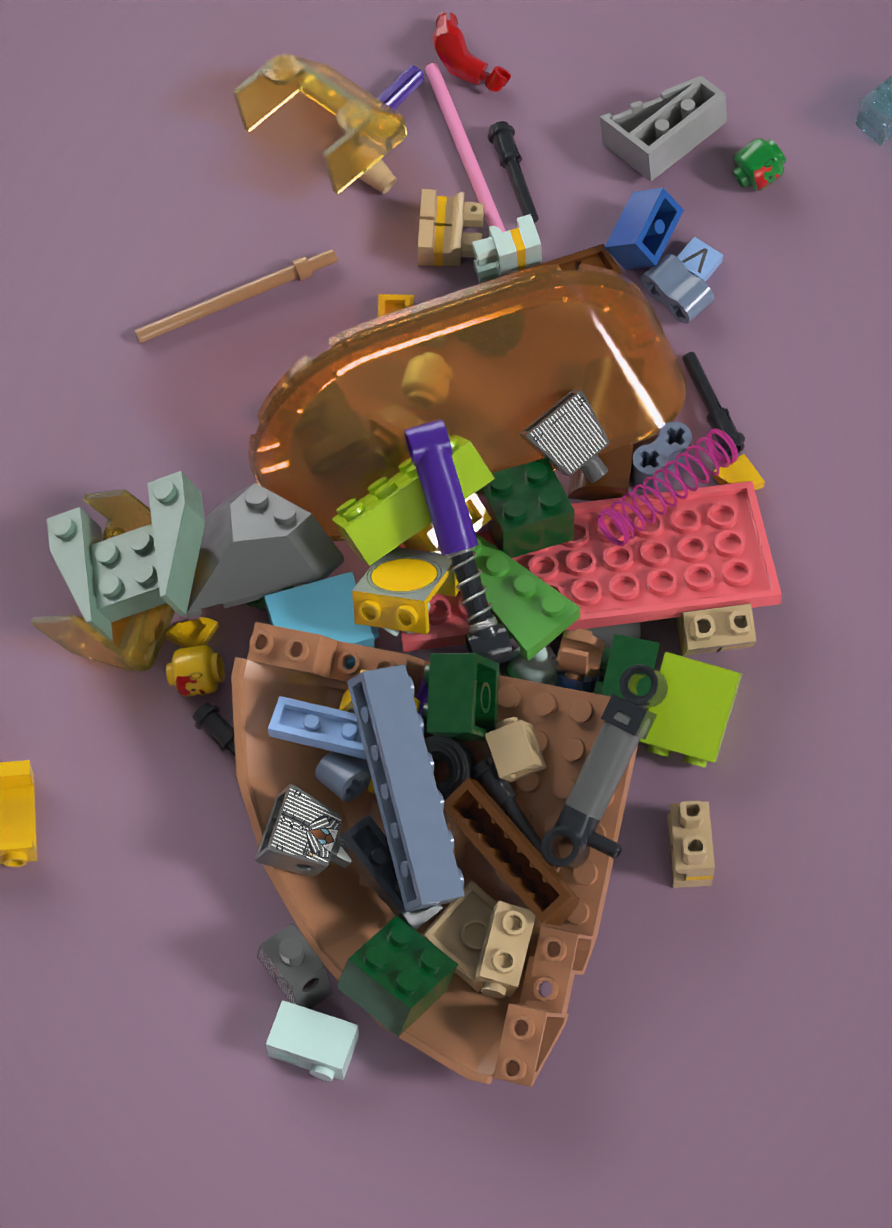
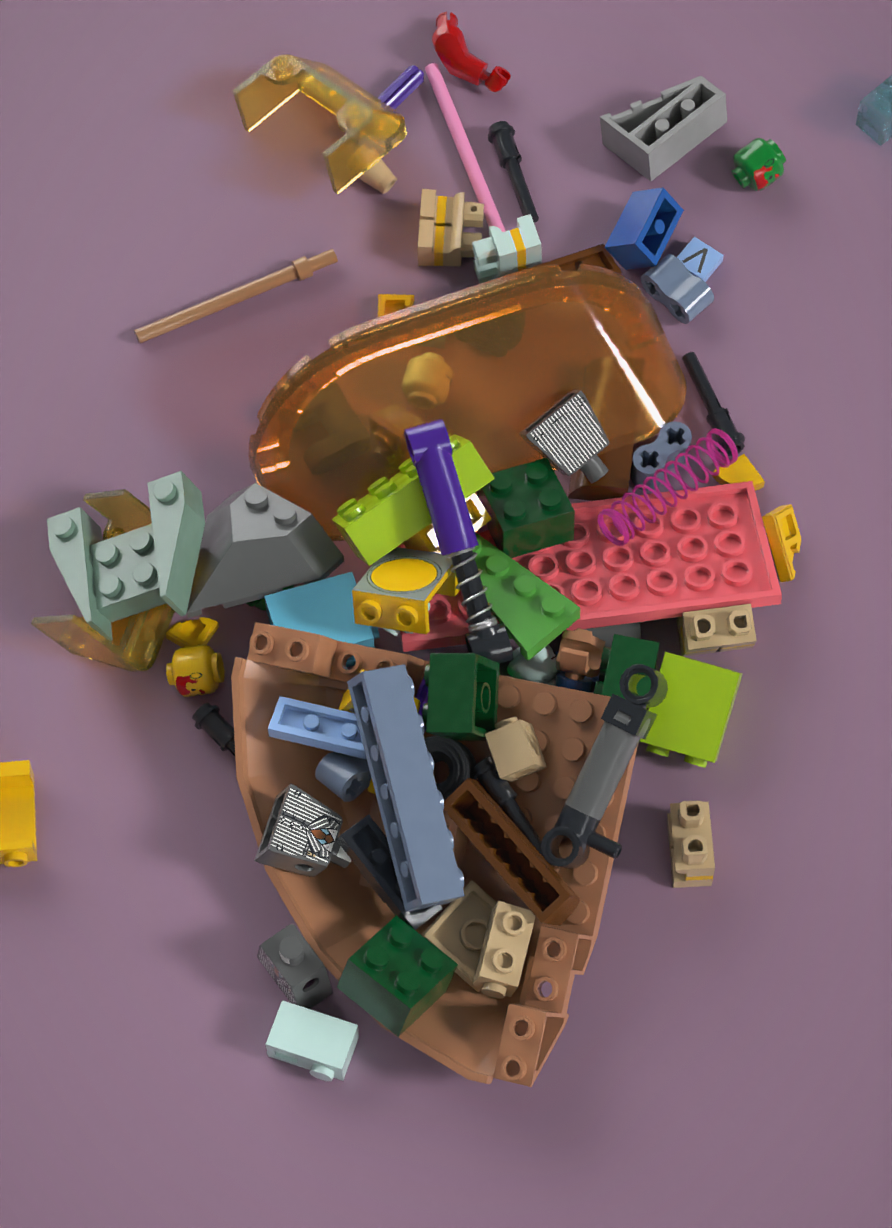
(783, 539): none -> yellow tile

